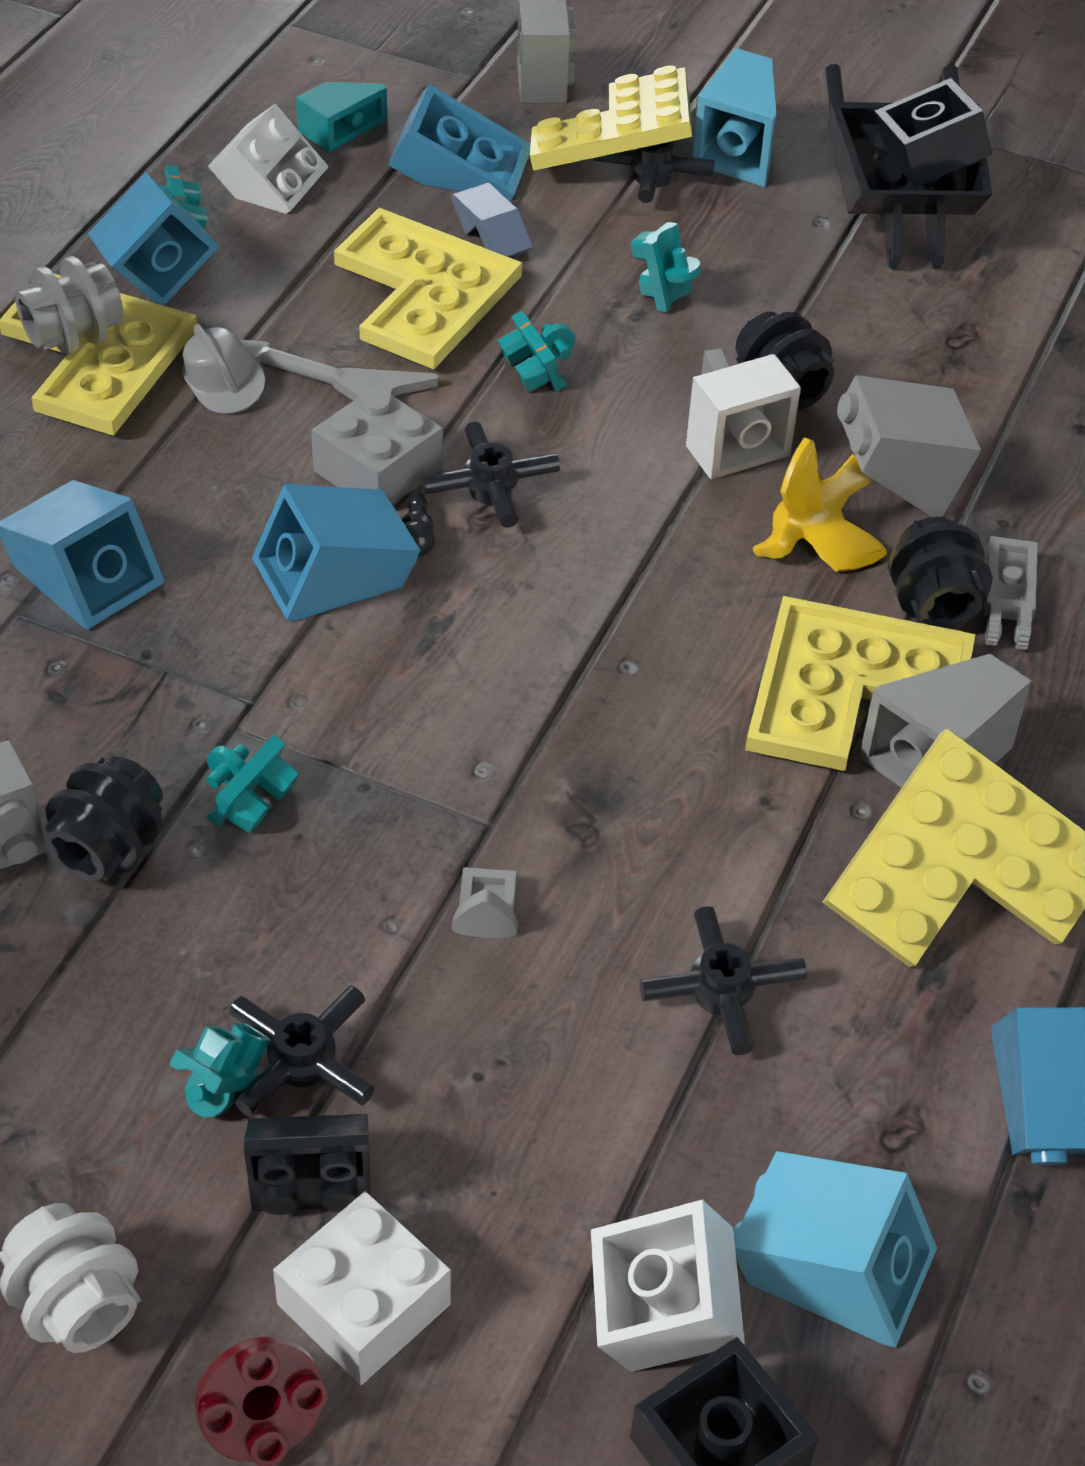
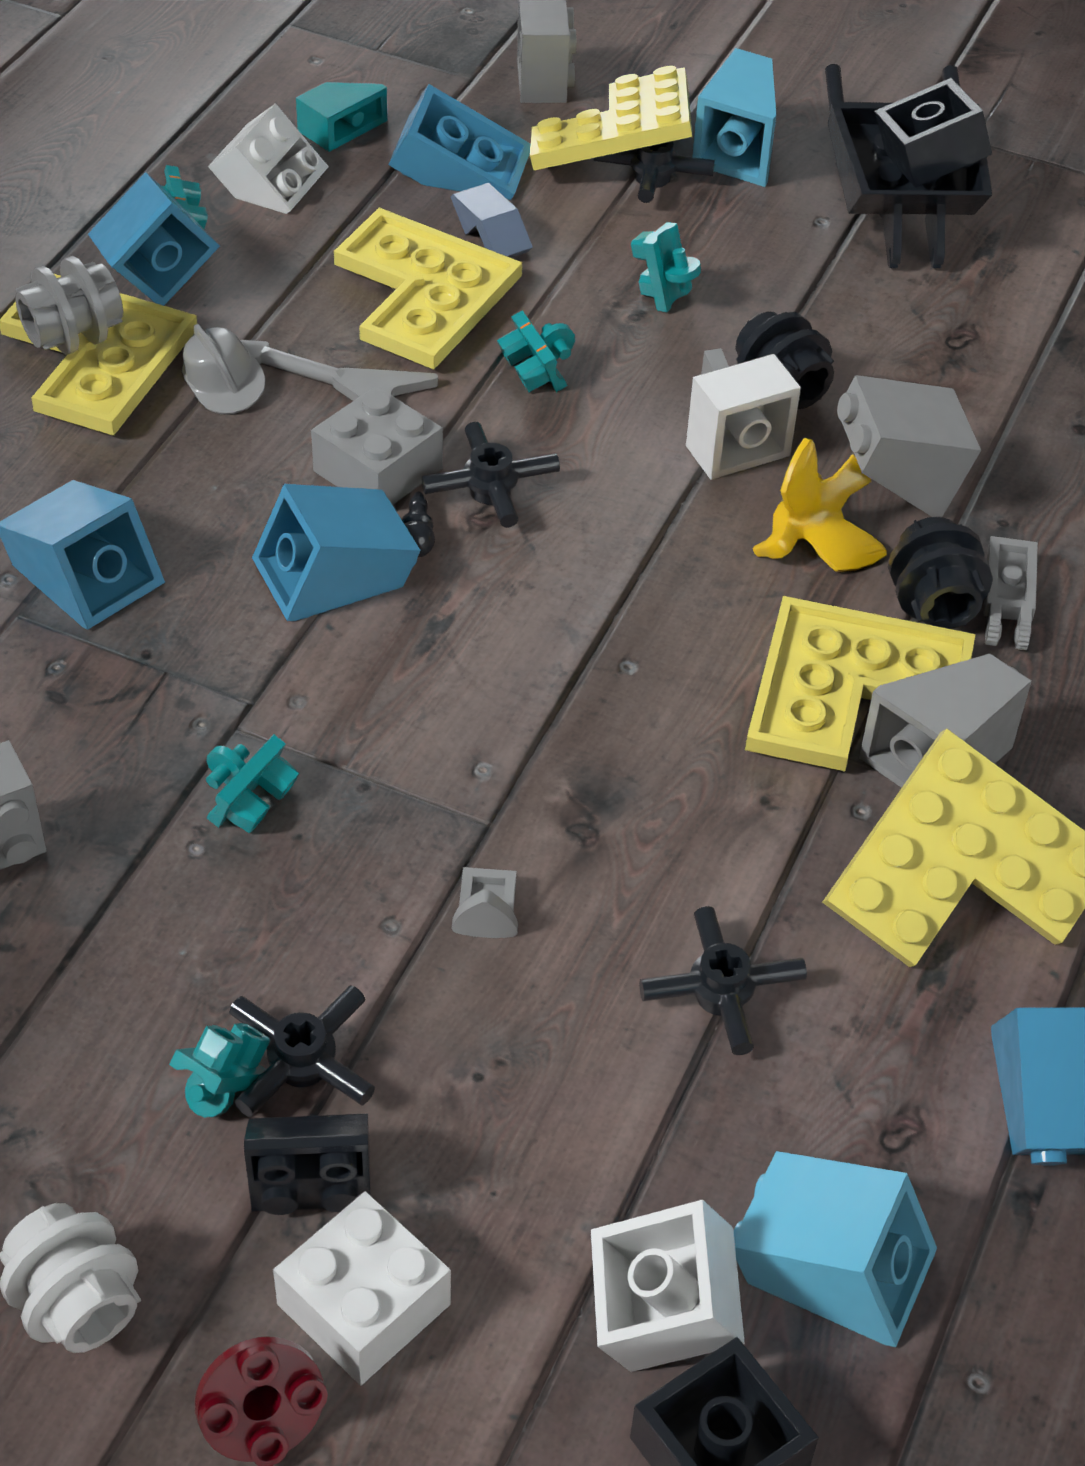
(103, 818): black piece -> none

